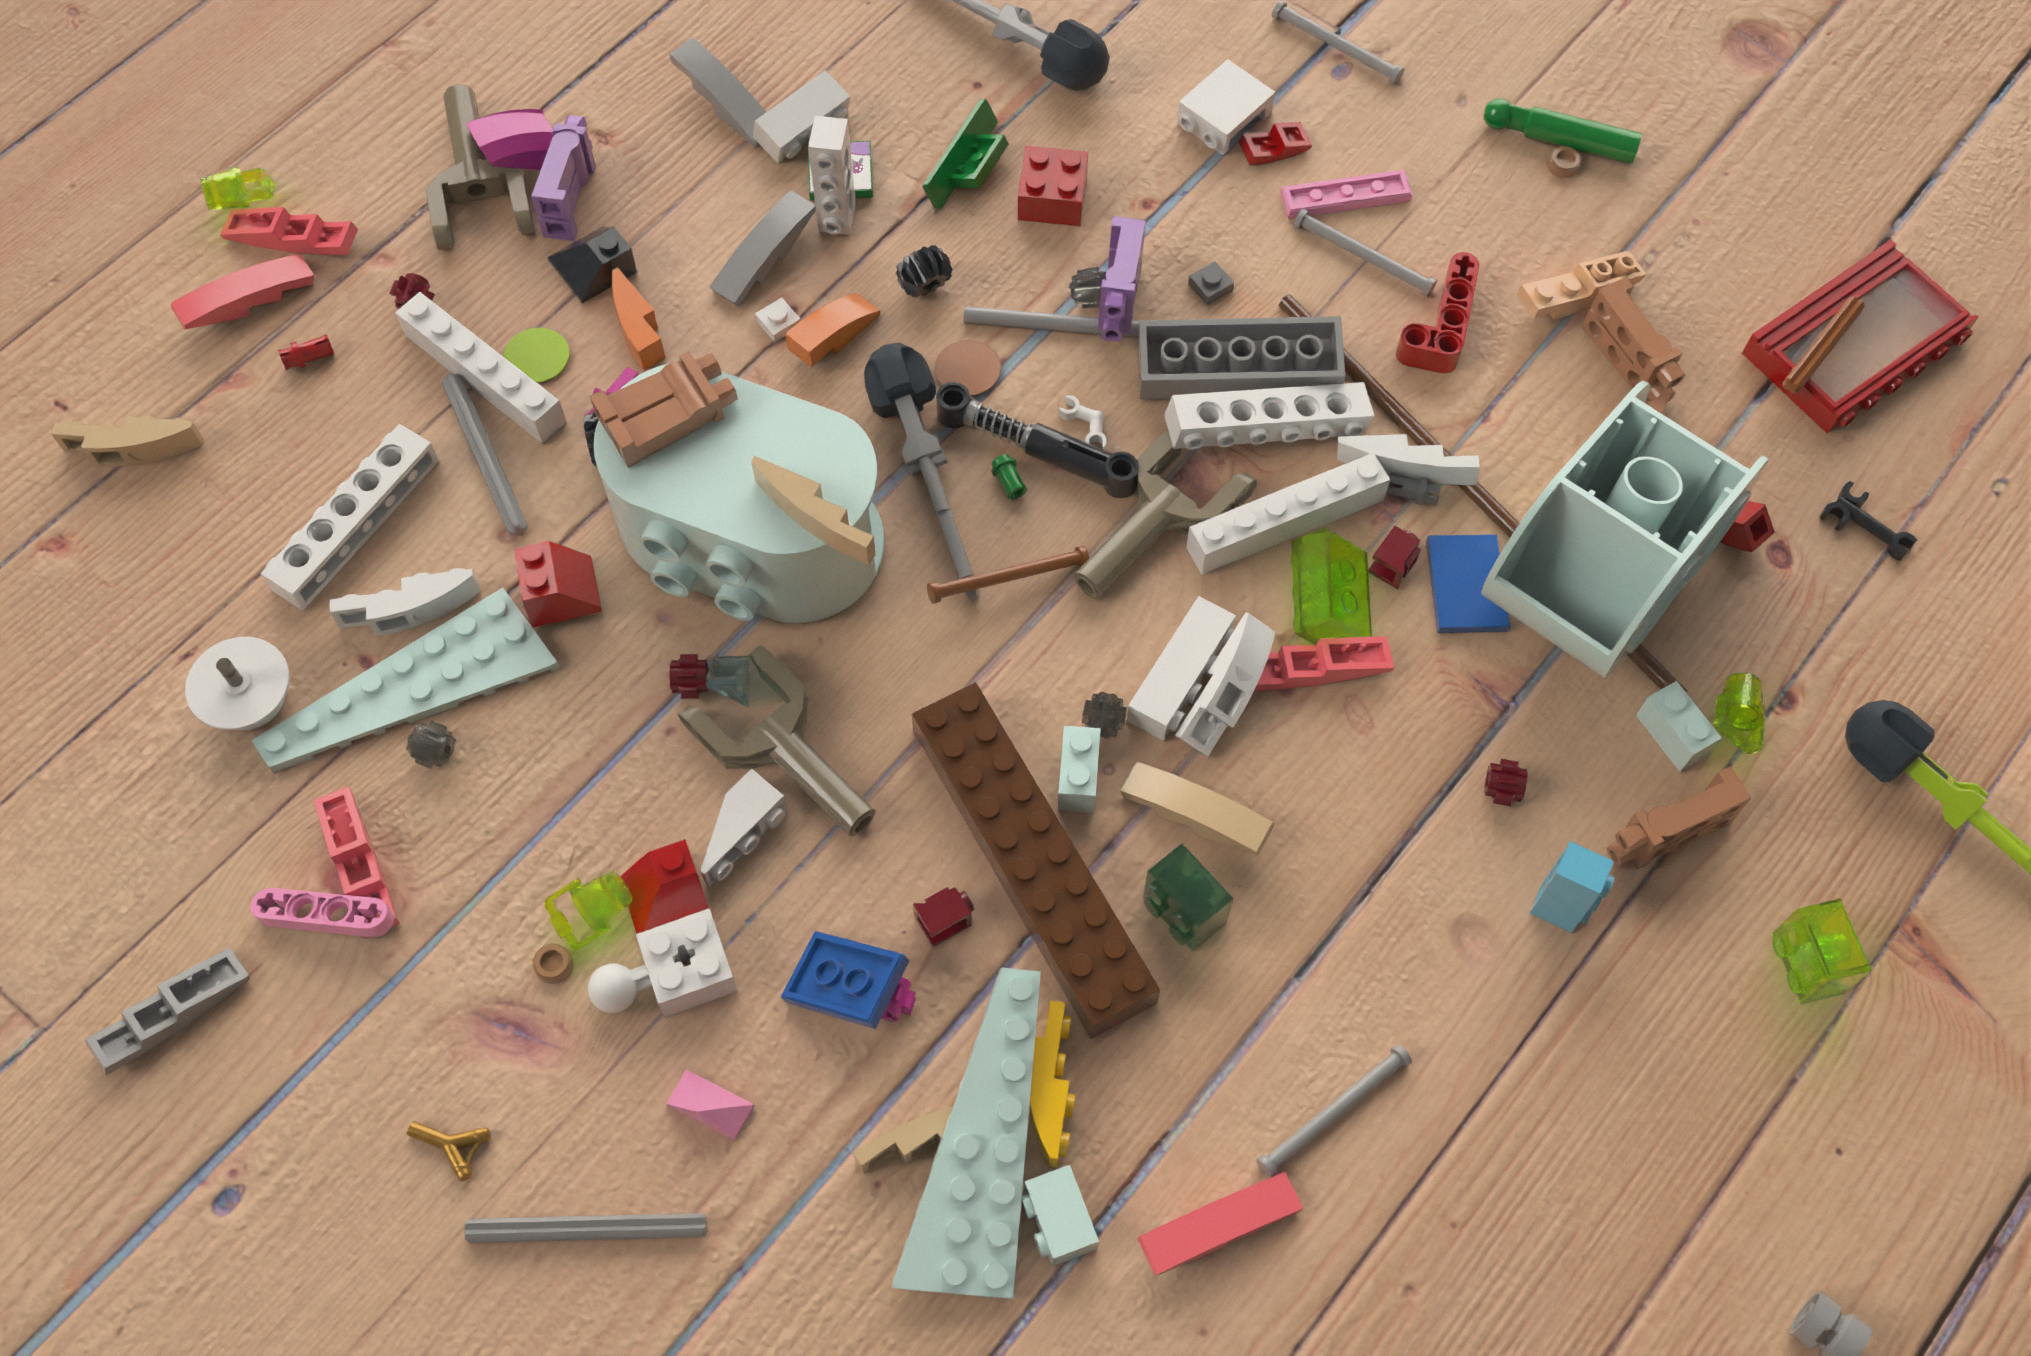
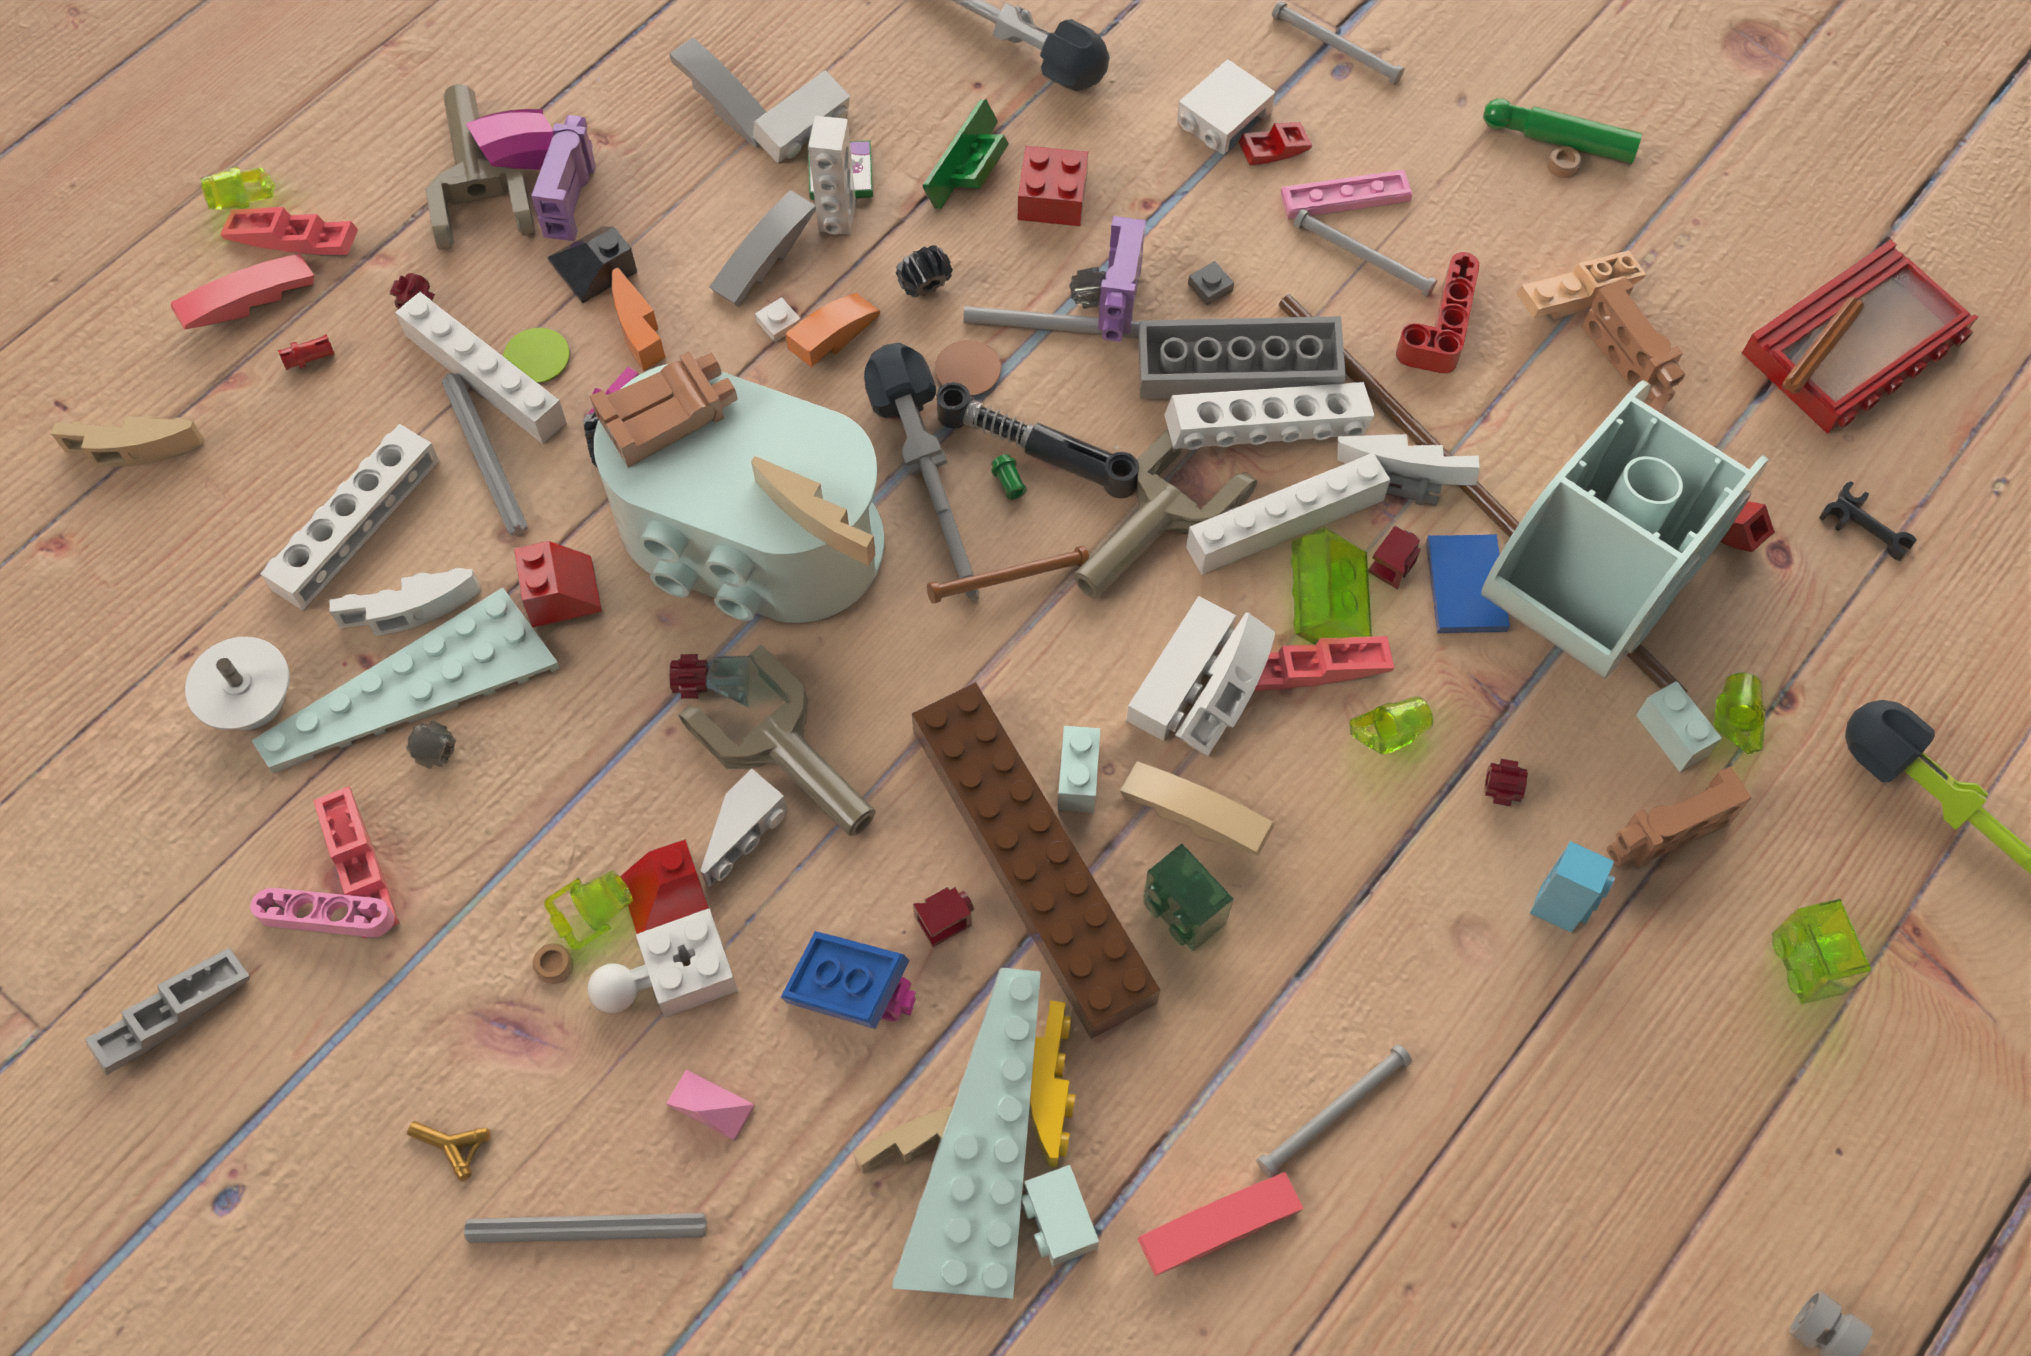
(1089, 415): white arm -> none
(1105, 712): clear smoke gear -> none
(1395, 724): none -> clear neon green piece

